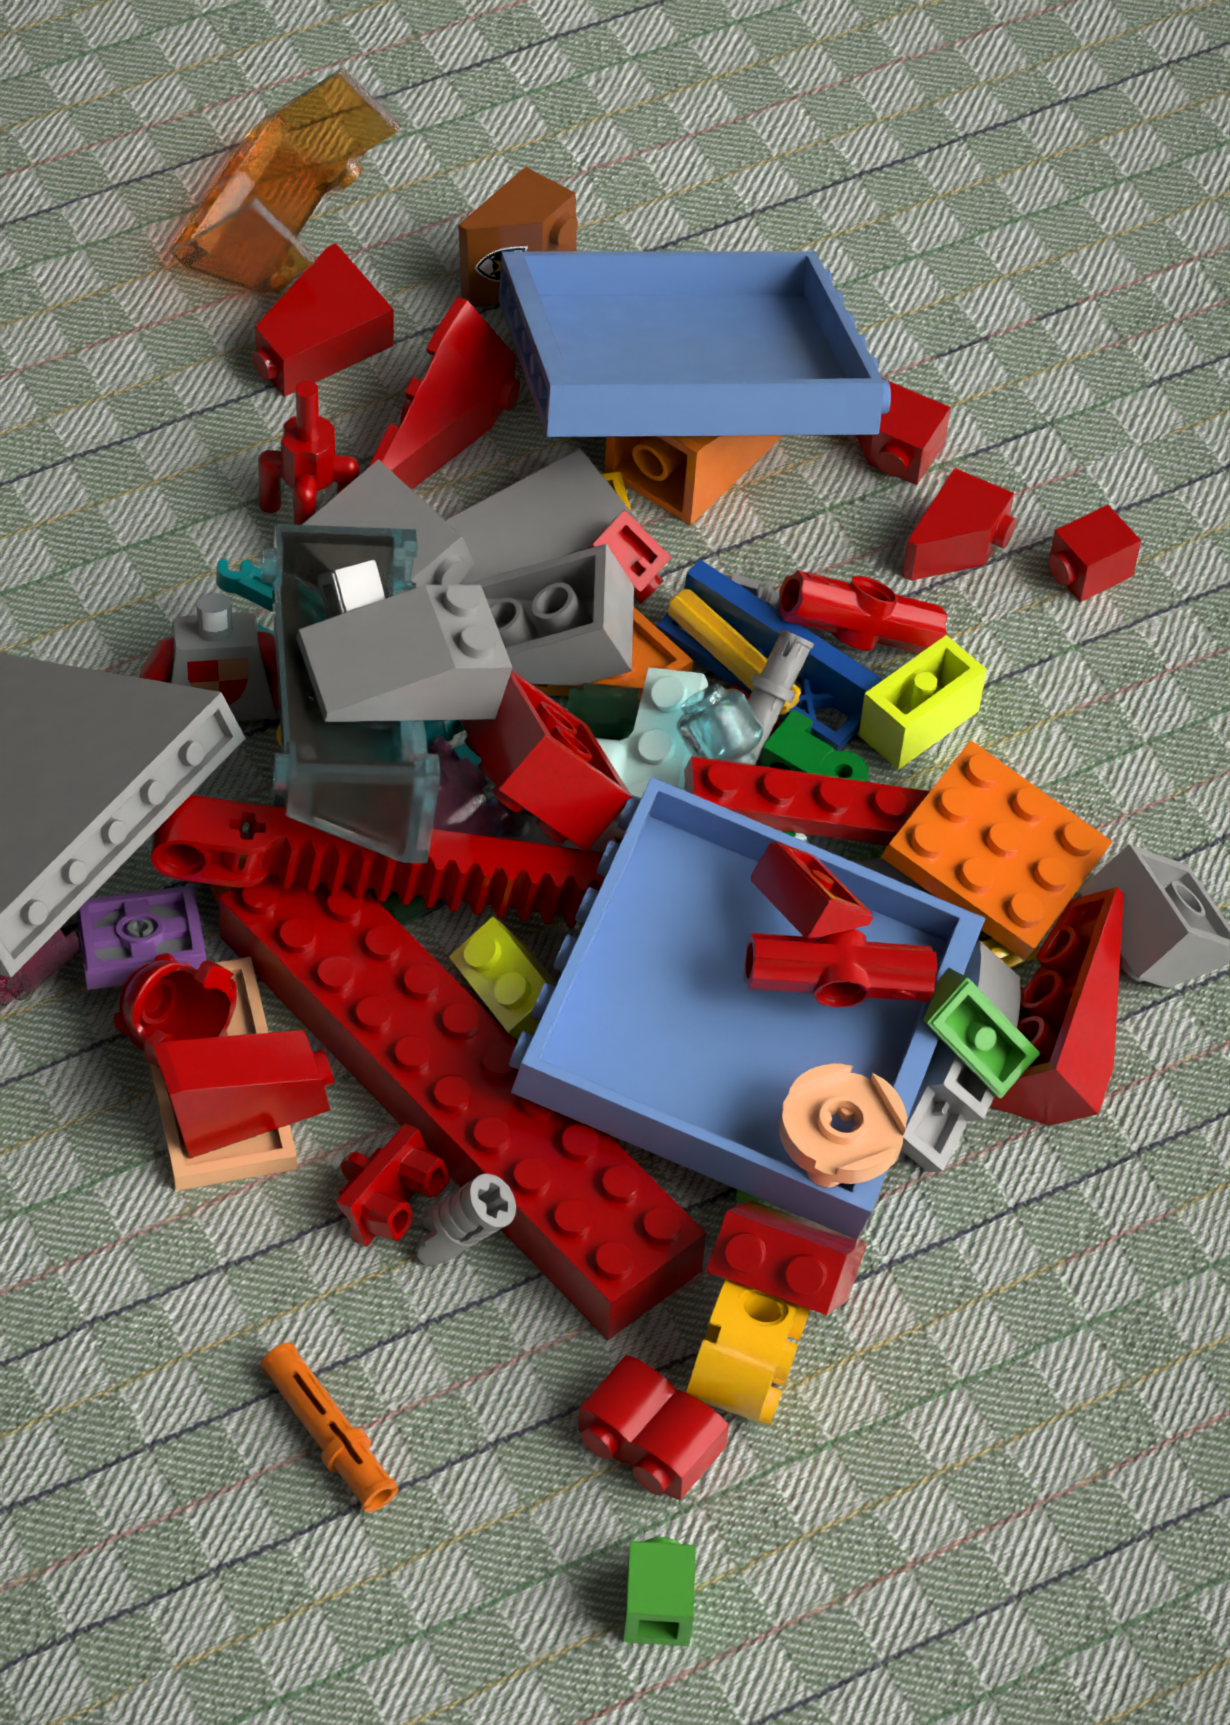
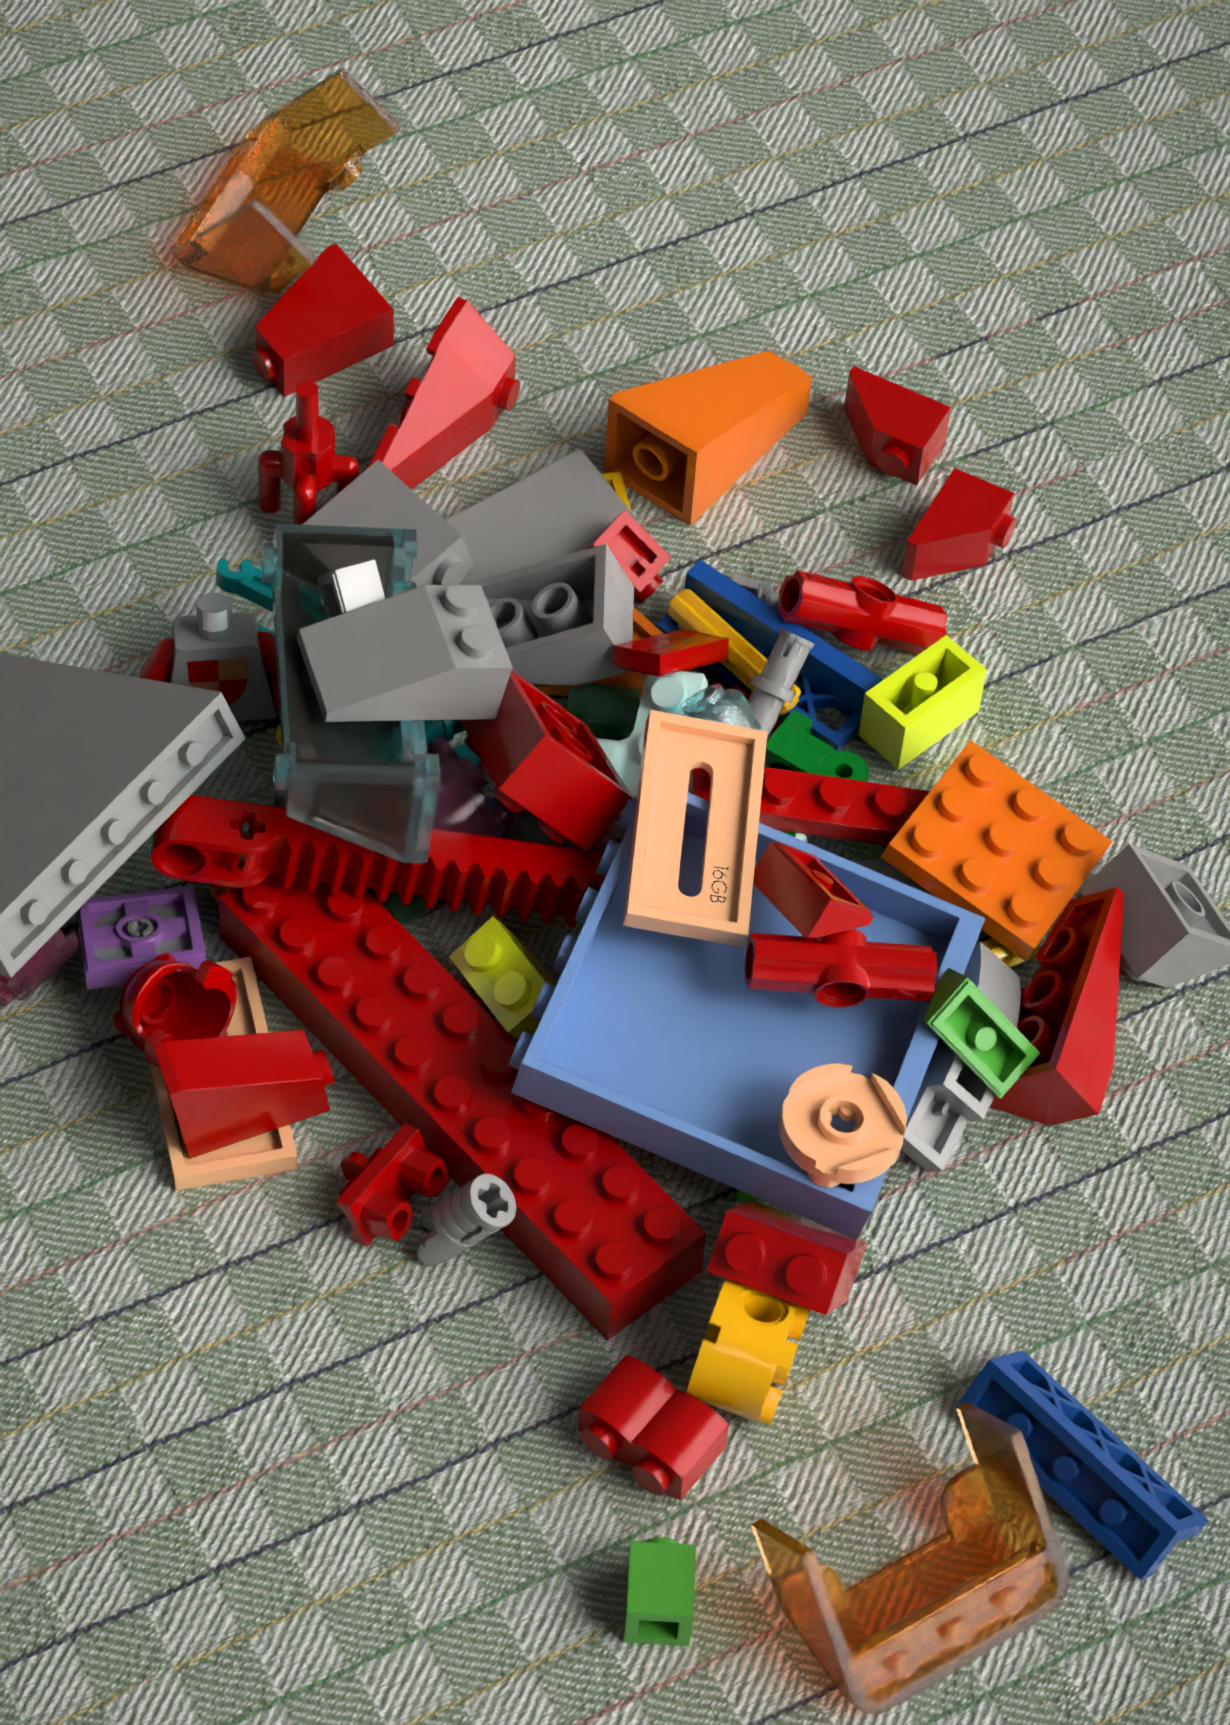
(343, 1446): orange pin -> none
(520, 216): dark orange slope -> none
(670, 652): none -> red tile
(688, 344): medium blue panel -> none
(736, 767): none -> light nougat piece
(943, 1600): none -> clear orange windscreen
(1086, 1464): none -> blue fence
(1093, 553): red brick -> none

